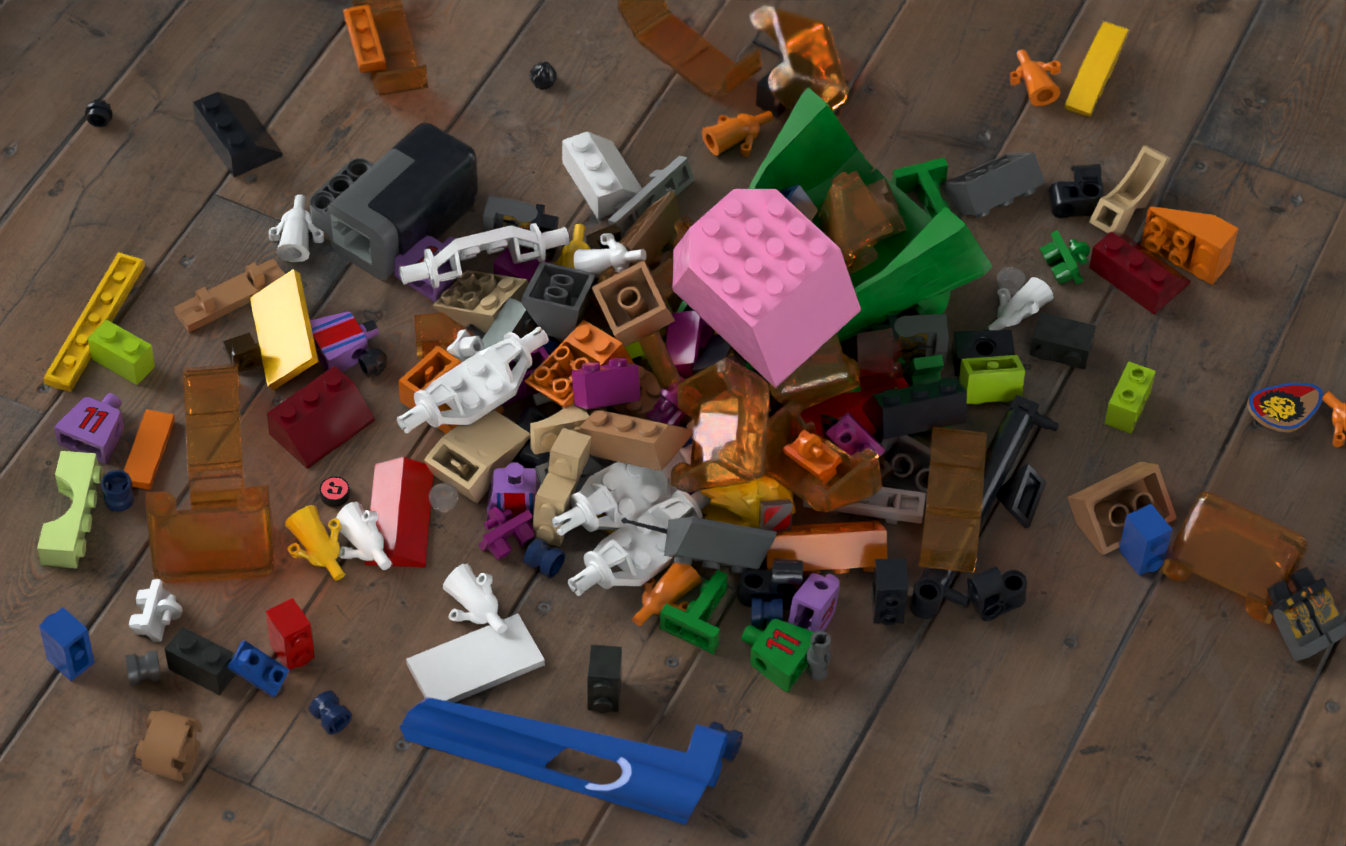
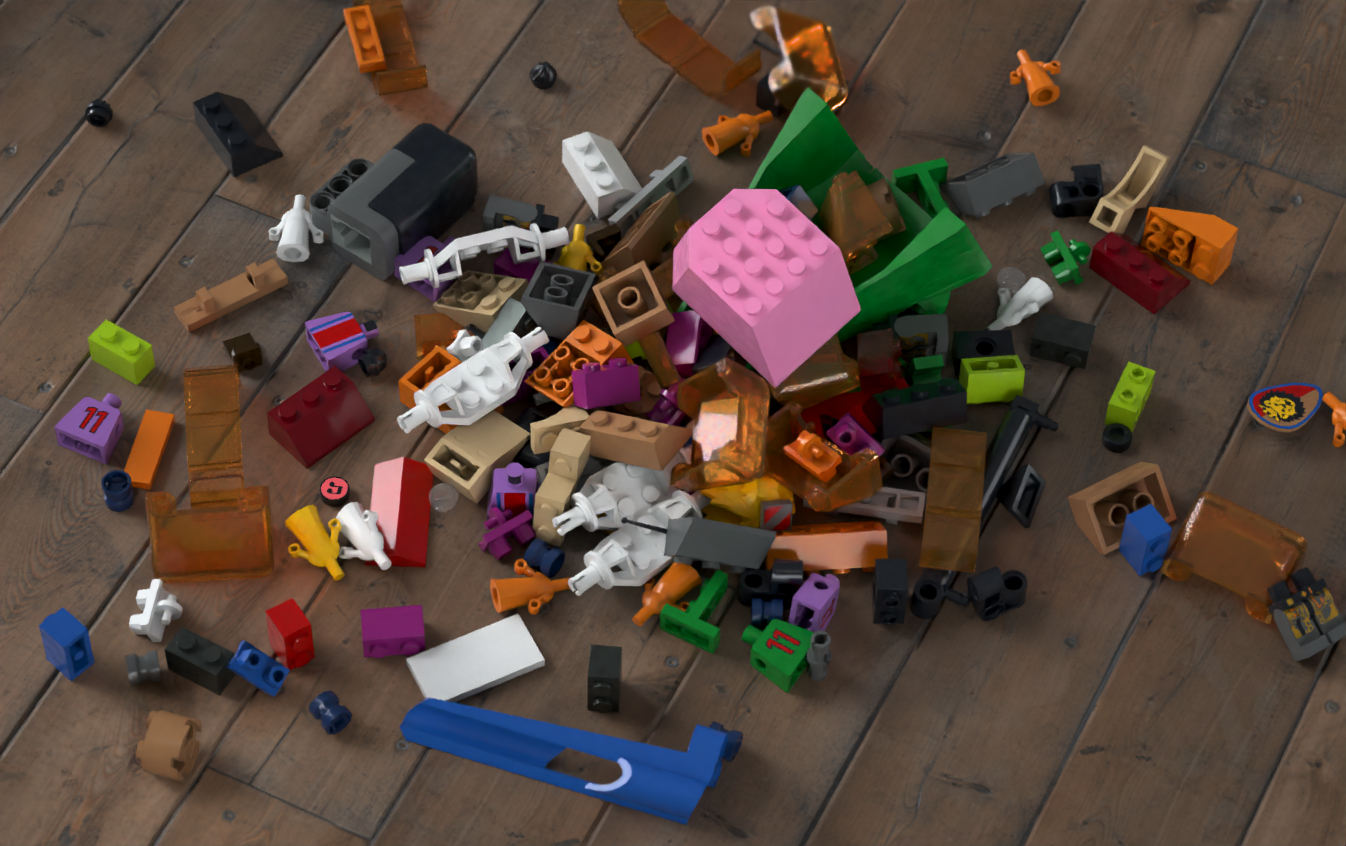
(63, 539): yellowish green arch -> none
(103, 305): yellow tile -> none
(283, 329): yellow tile -> none
(393, 631): none -> magenta brick
(475, 596): white piece -> none
(523, 591): none -> orange piece
(600, 259): white piece -> none
(1096, 69): yellow slope -> none
(1117, 438): none -> black tile

